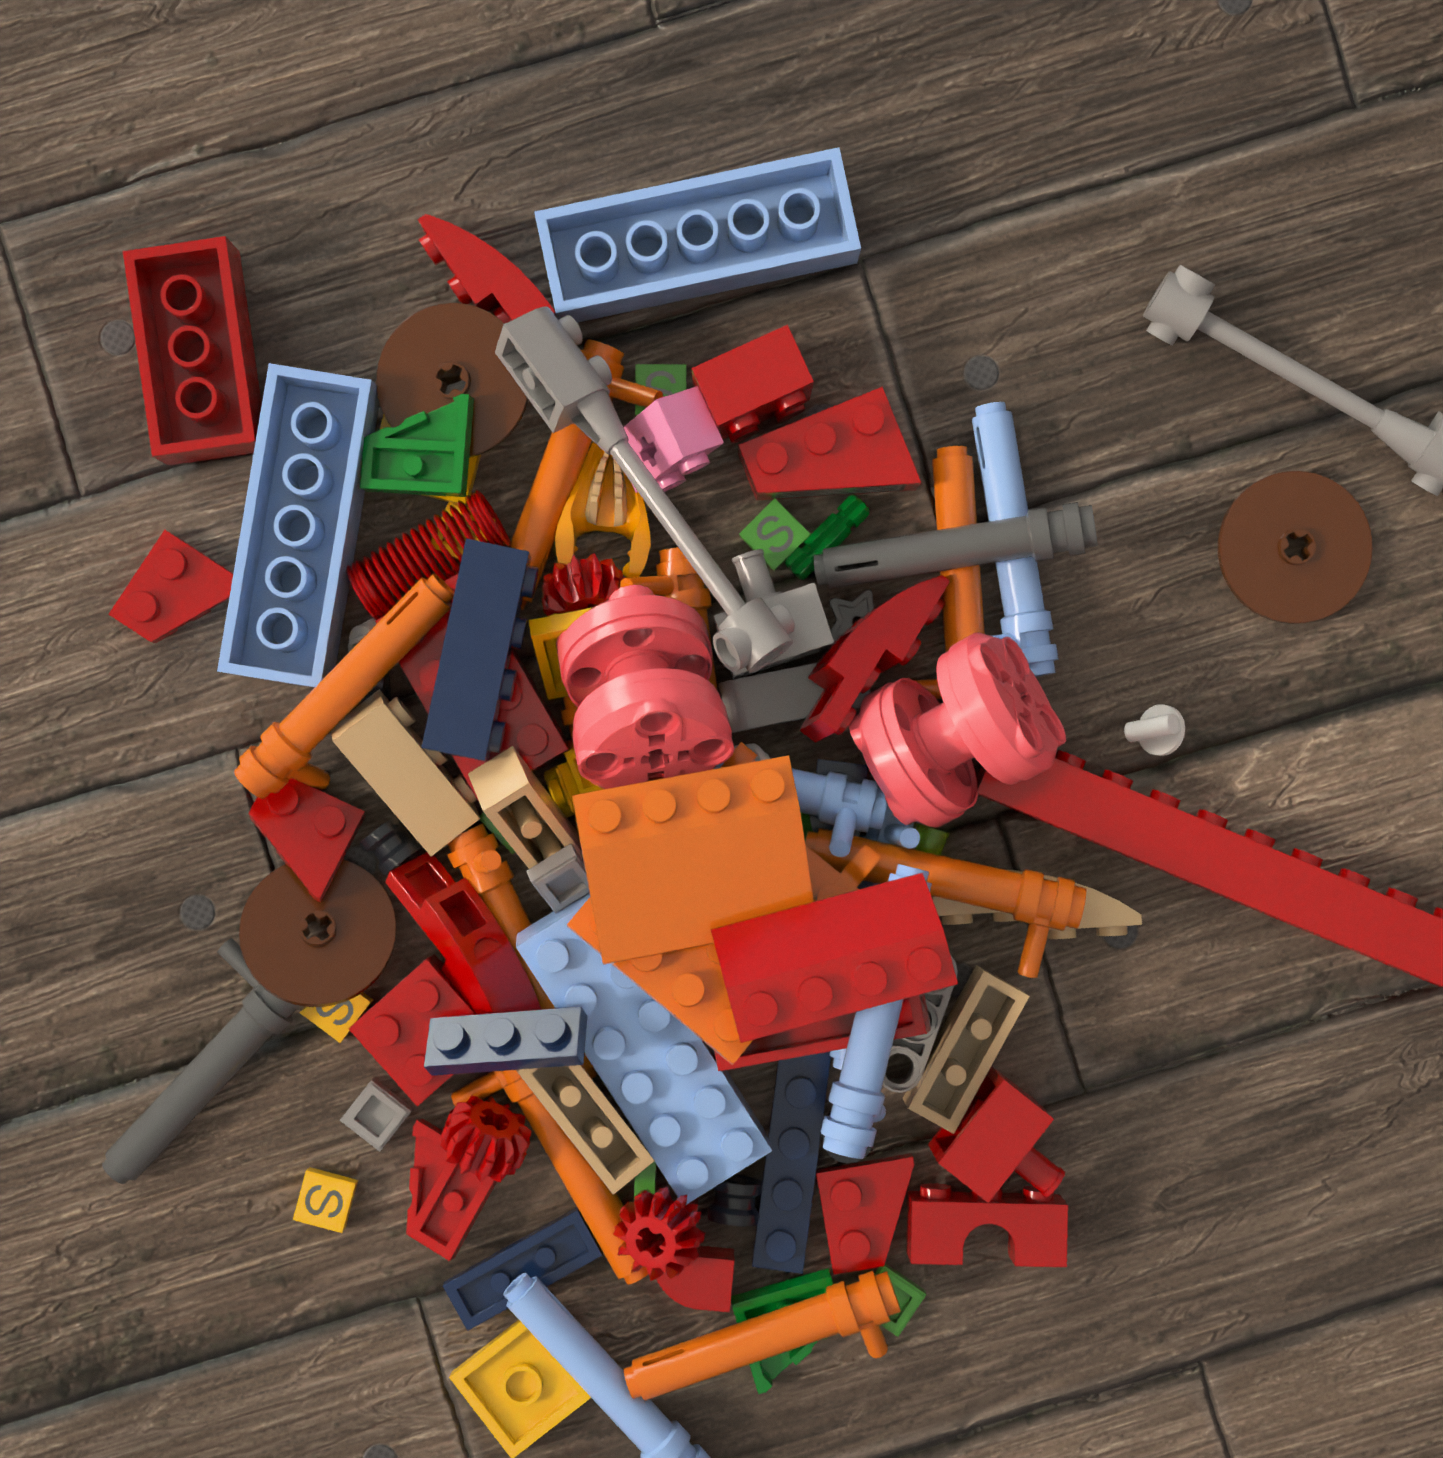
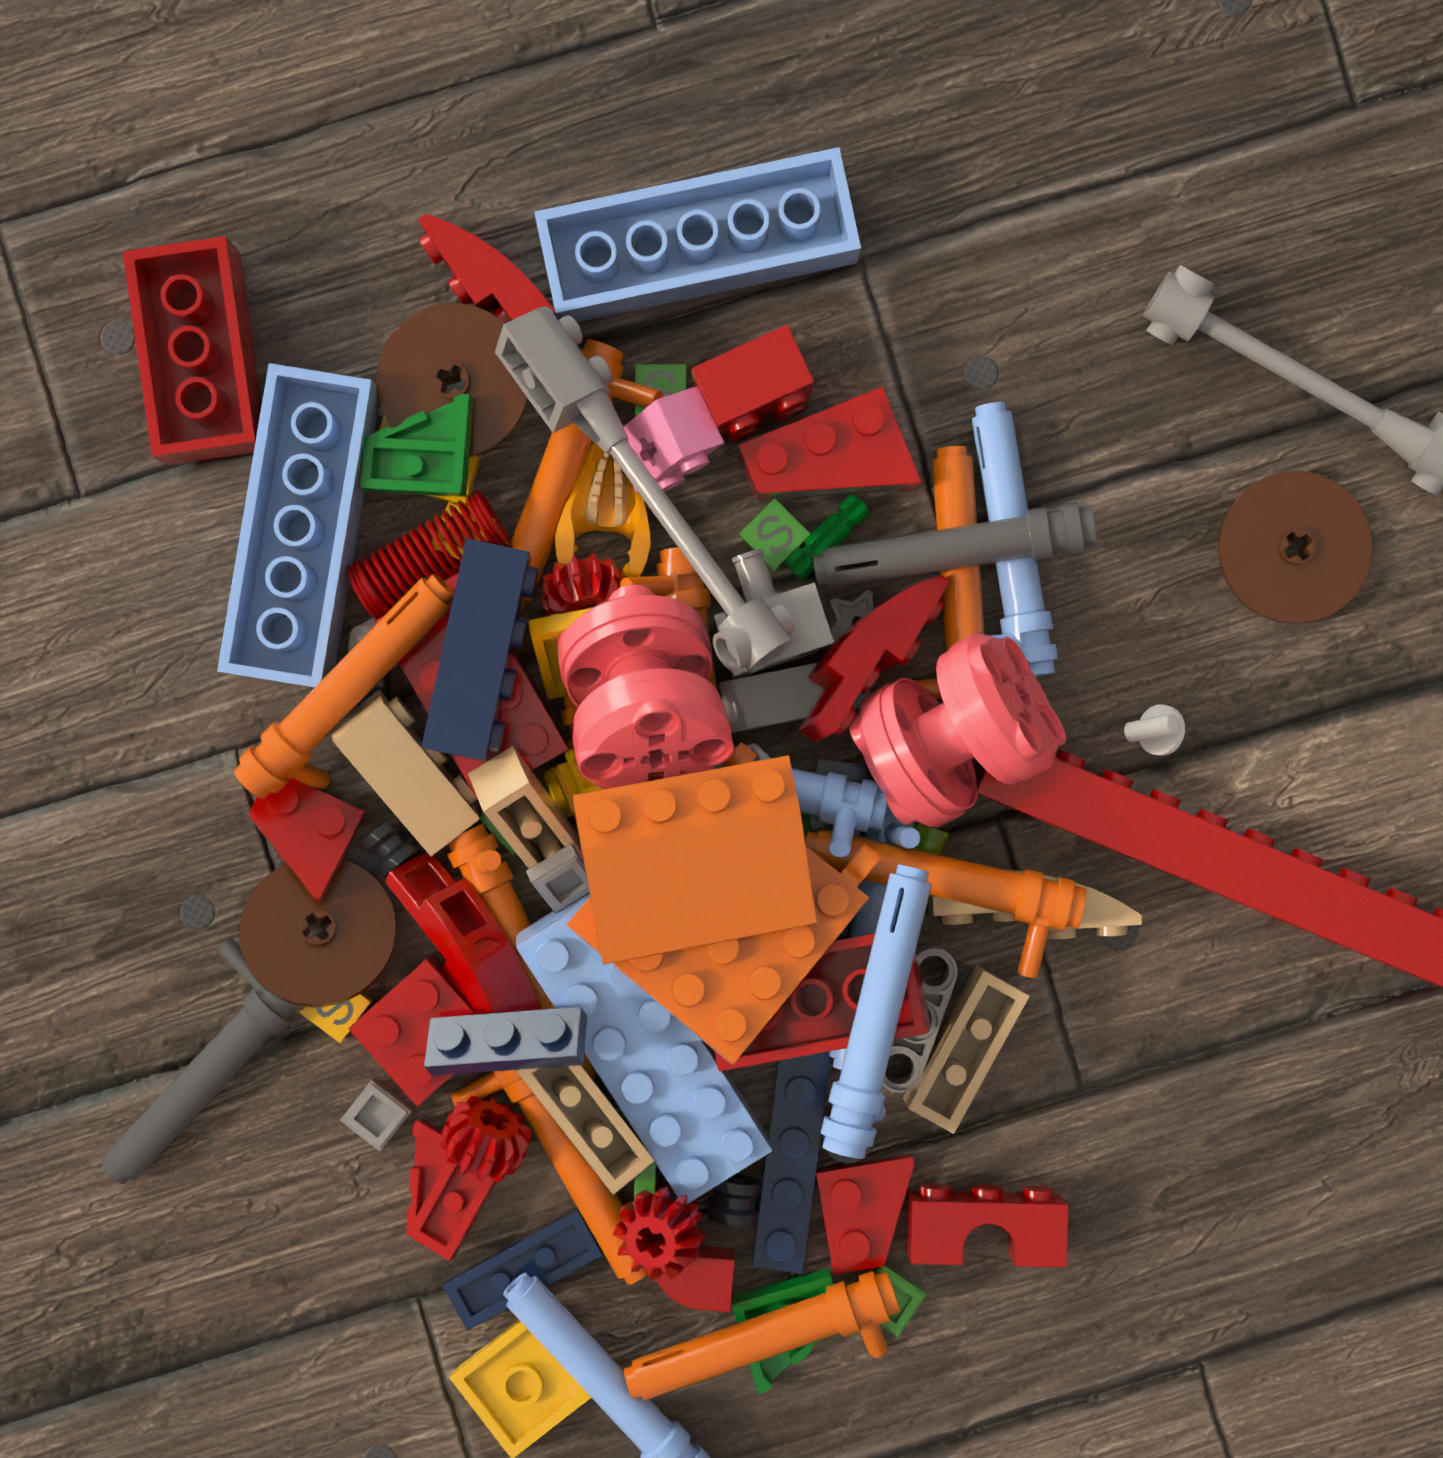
(171, 589): red wing -> none
(325, 1200): yellow tile -> none
(833, 957): red slope -> none
(998, 1139): red brick -> none

